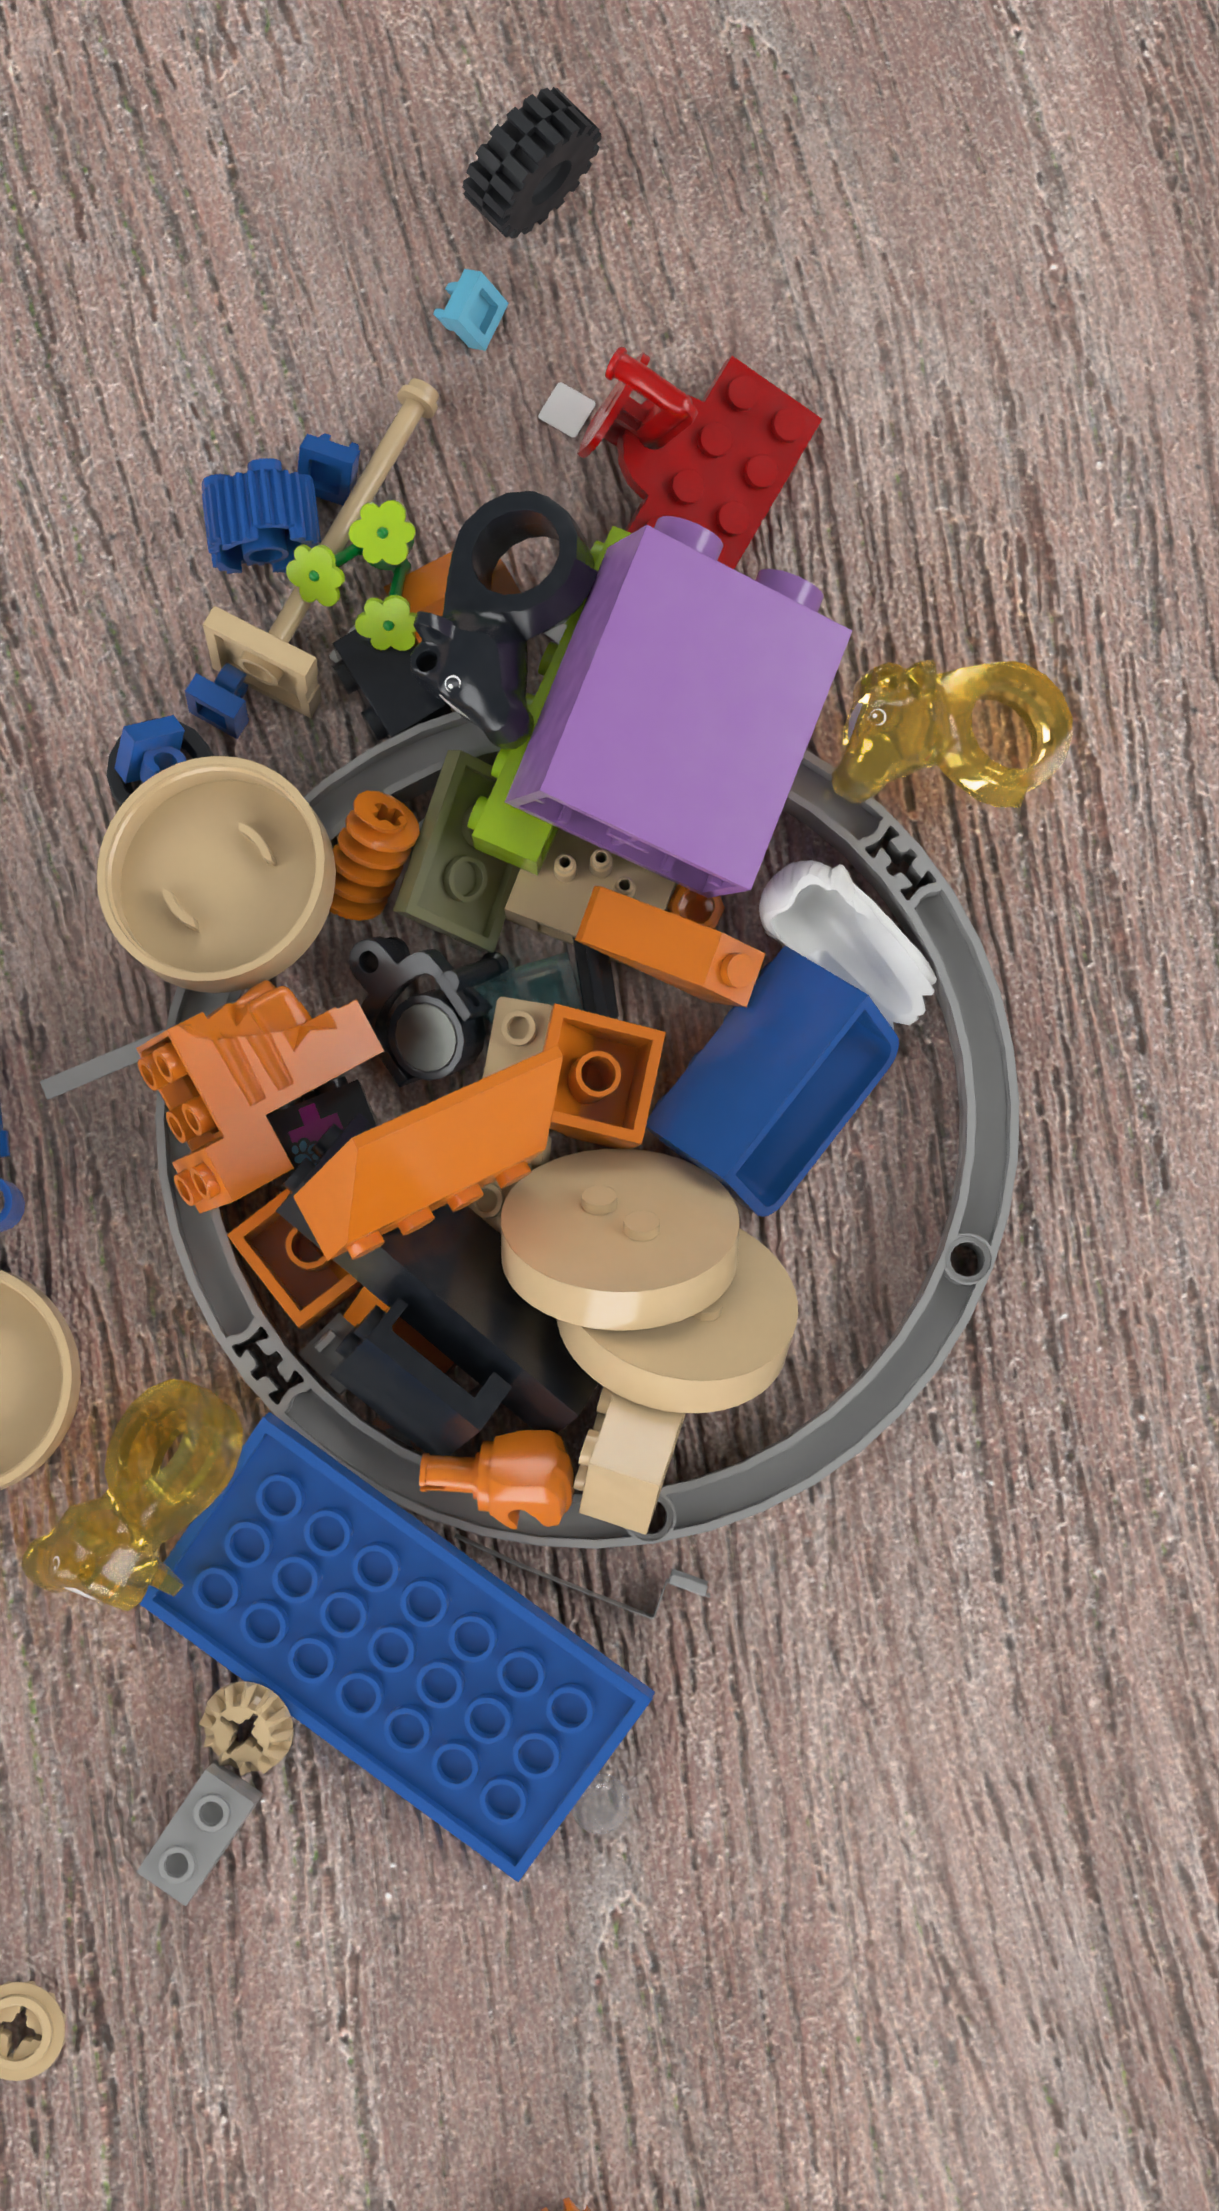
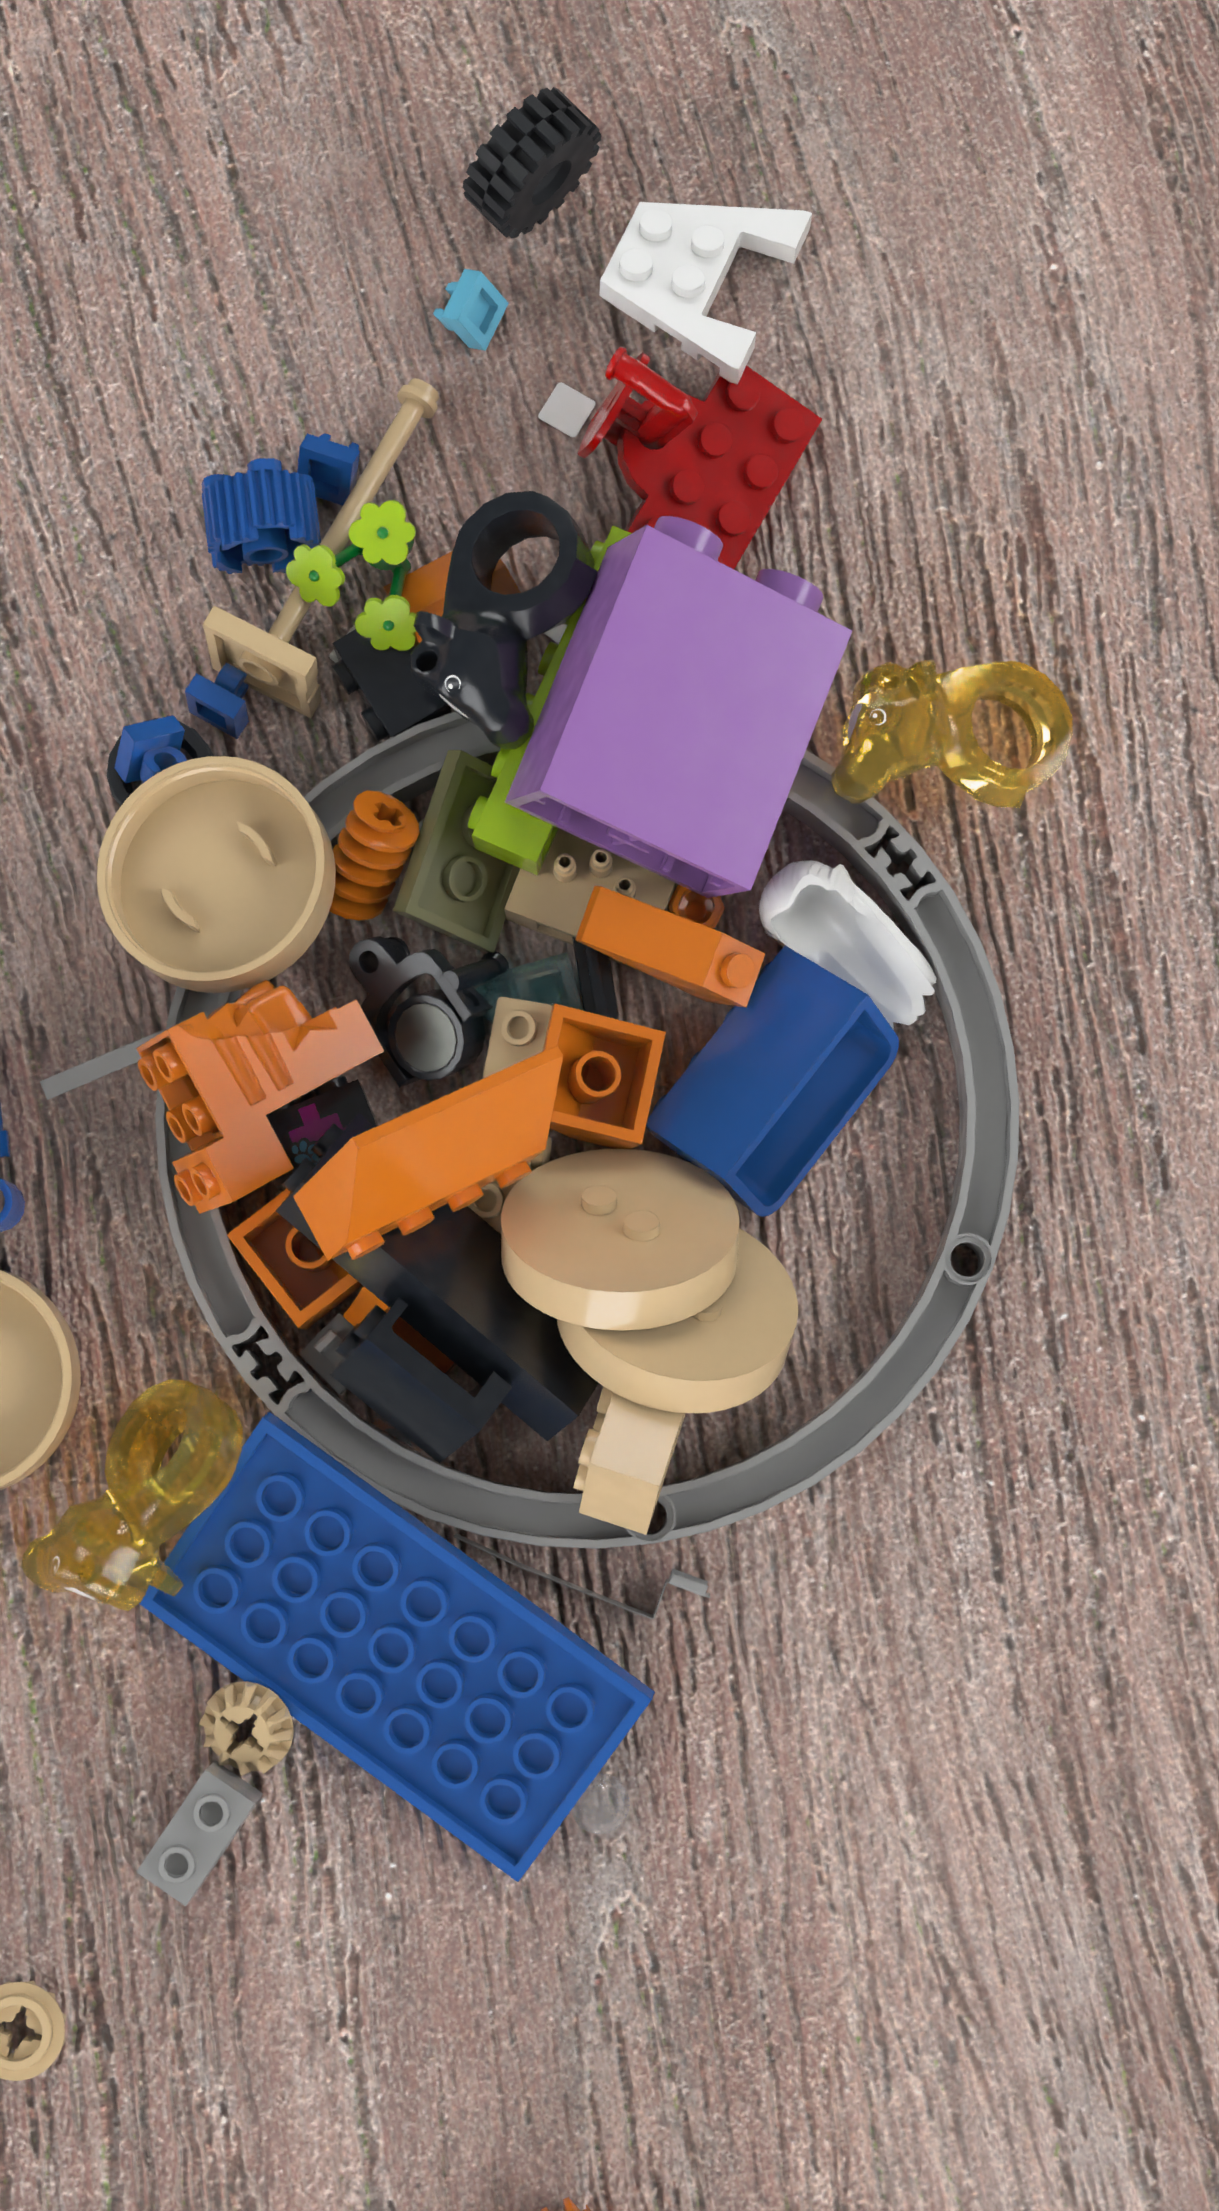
(509, 1475): orange piece -> none
(677, 261): none -> white wing

